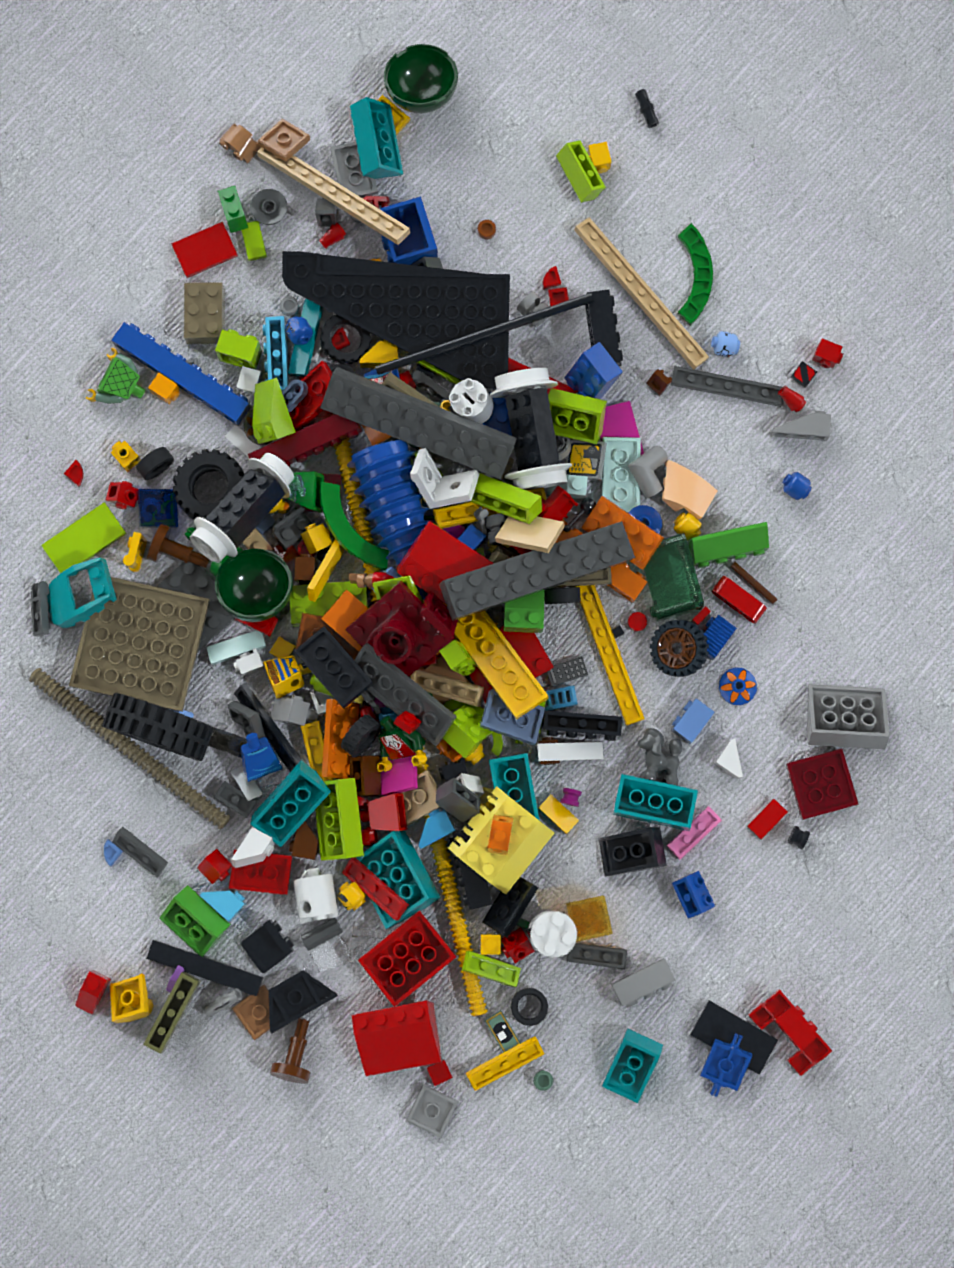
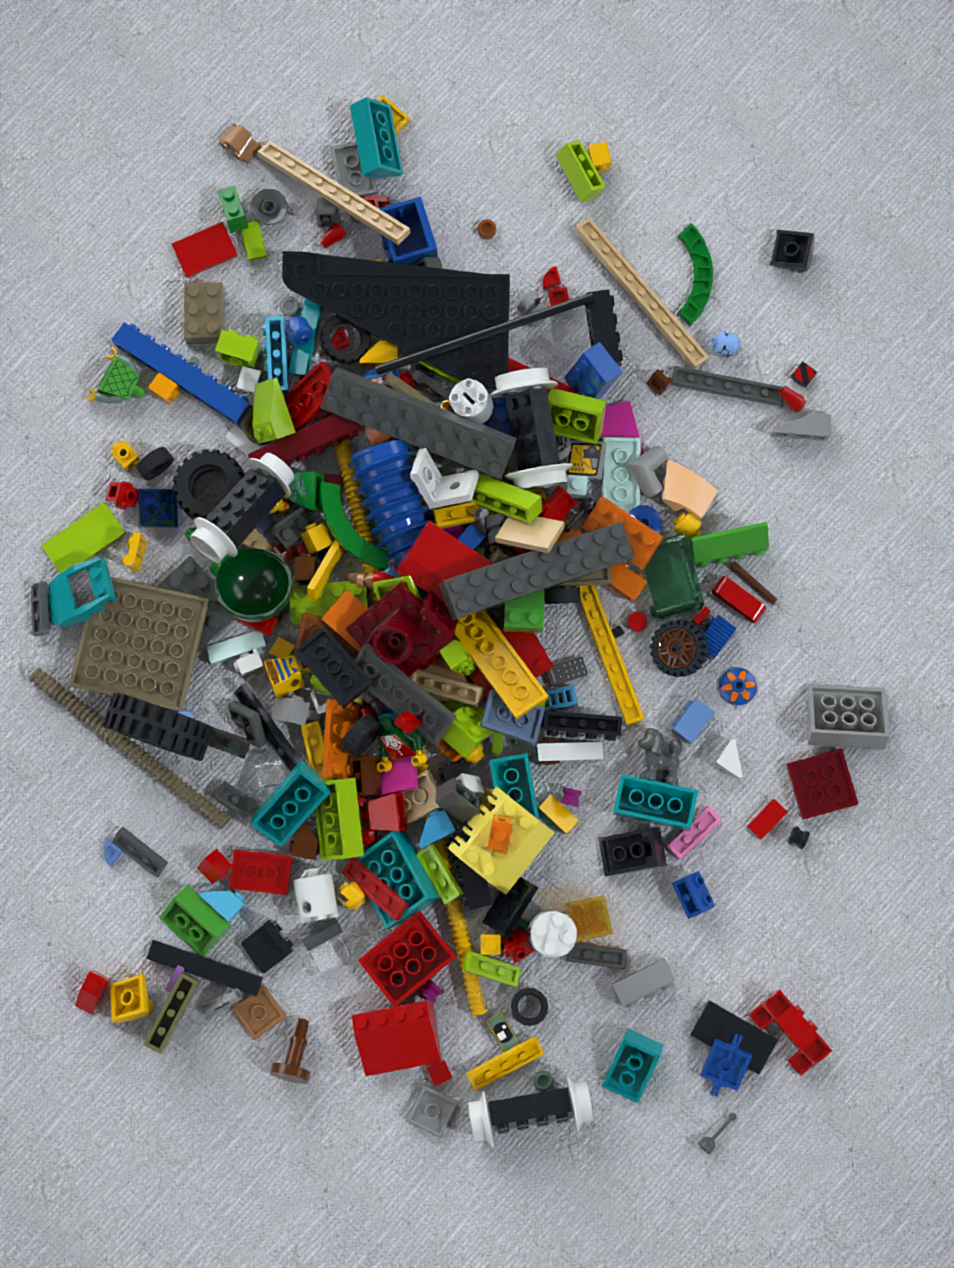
(75, 473): red tile -> none
(162, 544): reddish brown piece -> none
(249, 789): white sticker -> none
(253, 849): white slope -> none
(258, 758): blue torso -> none
(284, 140): medium nougat tile -> none
(292, 394): sand blue plate -> none
(295, 999): black wing -> none
(421, 78): dark green piece -> none
(431, 991): none -> magenta wheel
(439, 874): none -> lime plate
(530, 1110): none -> black brick
(646, 108): black pin -> none
(708, 1143): none -> dark grey hinge
(793, 250): none -> black slope
(796, 486): blue head -> none
(828, 354): red brick -> none

